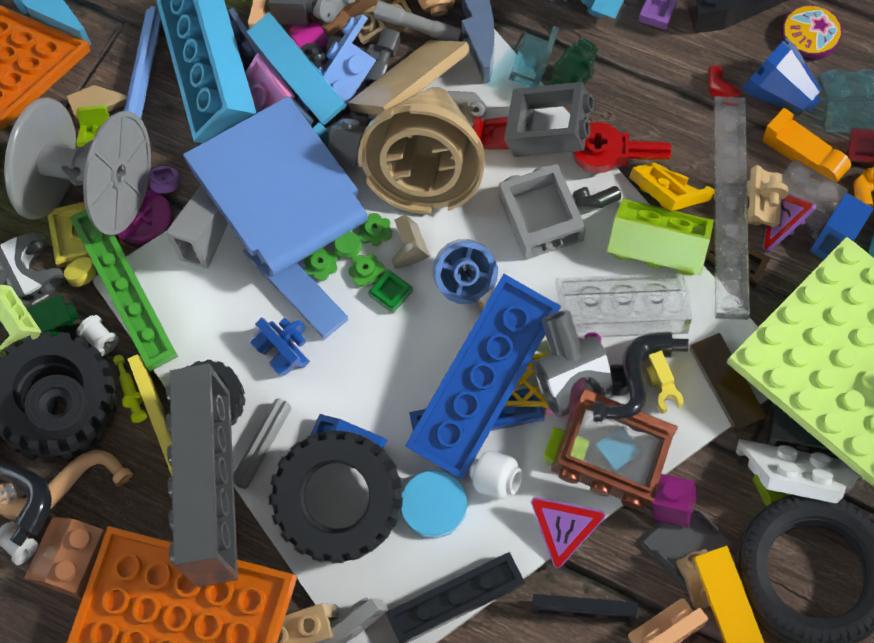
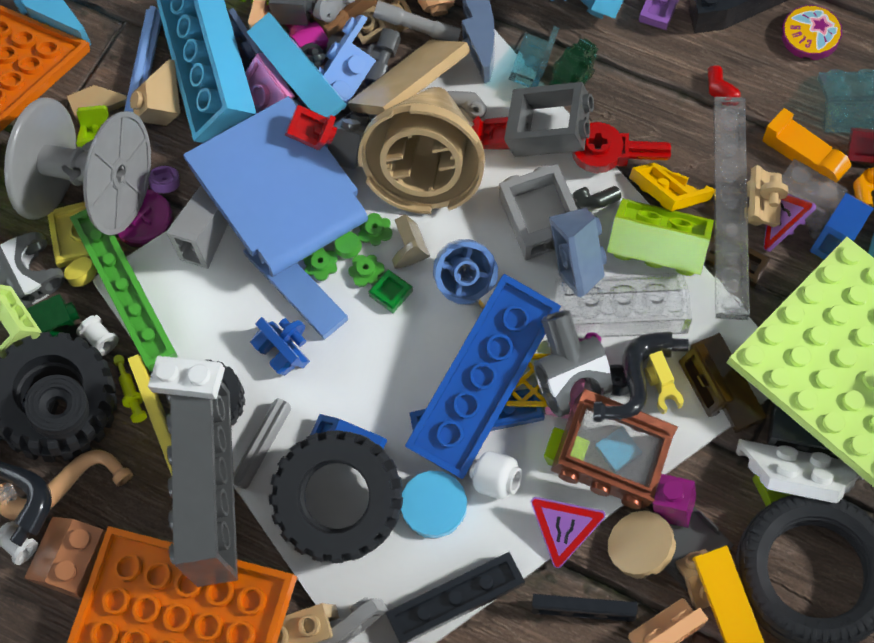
(157, 97): none -> tan slope
(186, 377): none -> white plate
(311, 128): none -> red bracket
(578, 249): none -> sand blue slope
(641, 544): none -> tan tile
(706, 380): none -> dark brown tile
(785, 80): blue cone -> none

